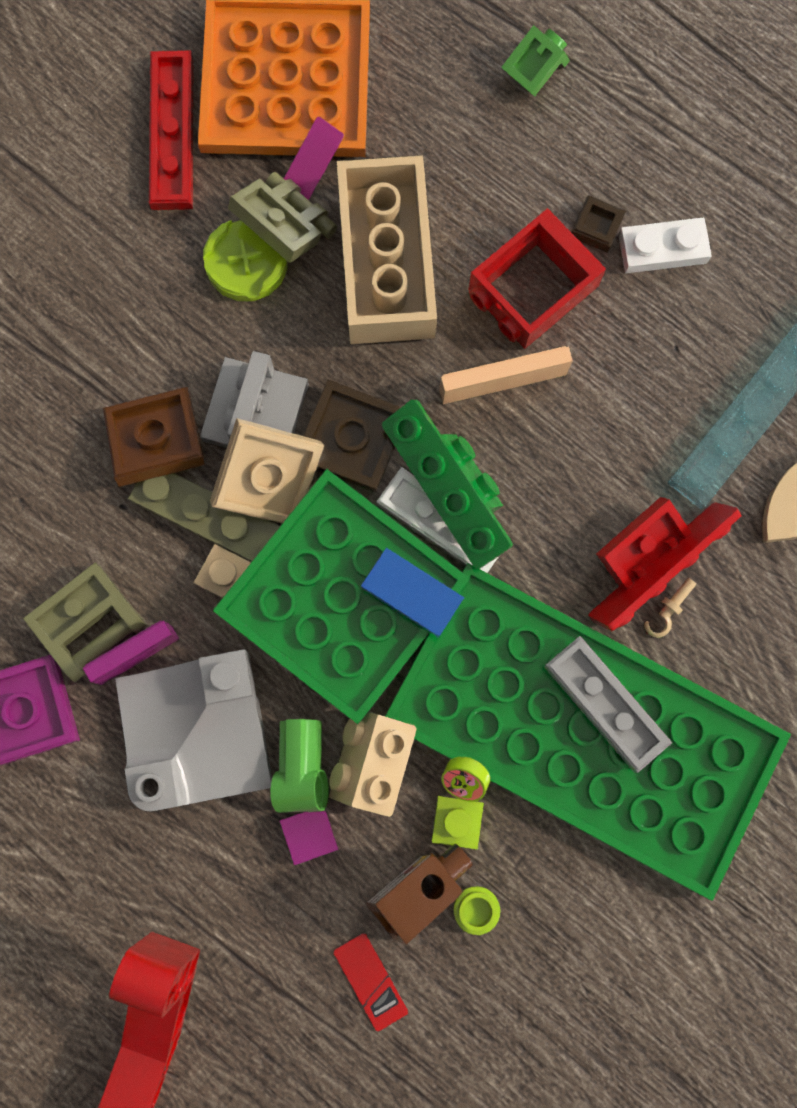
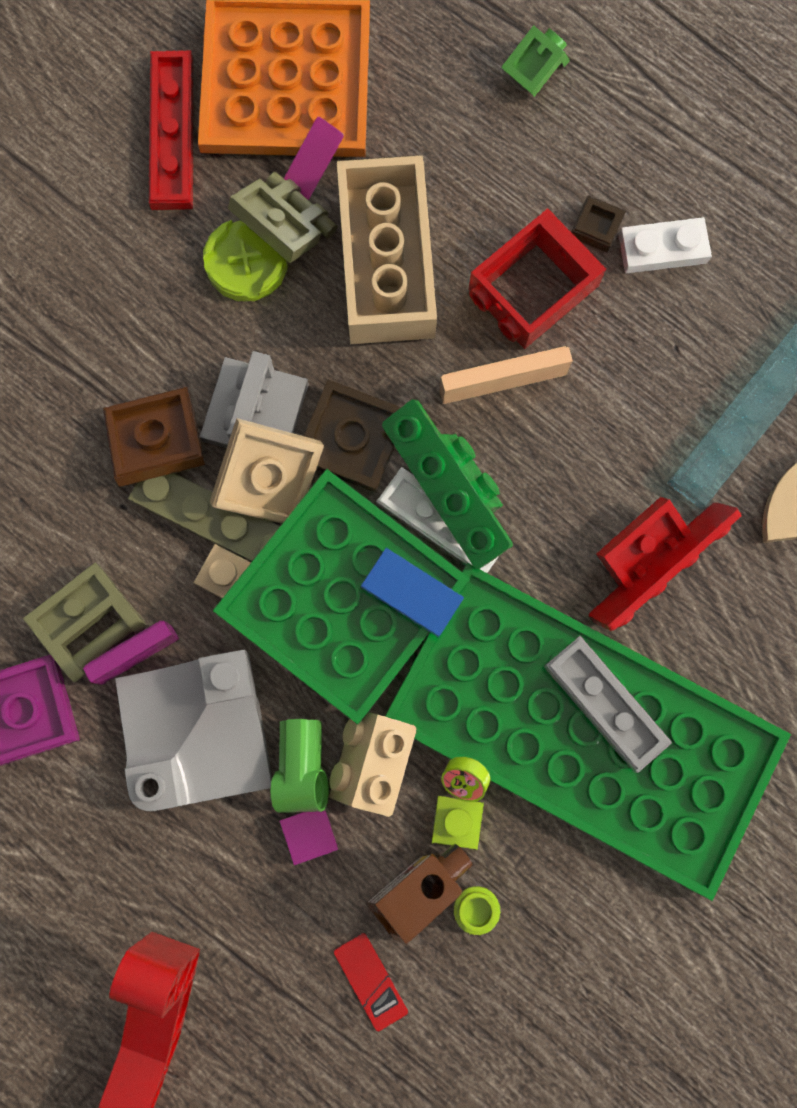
(671, 606): tan hand -> none

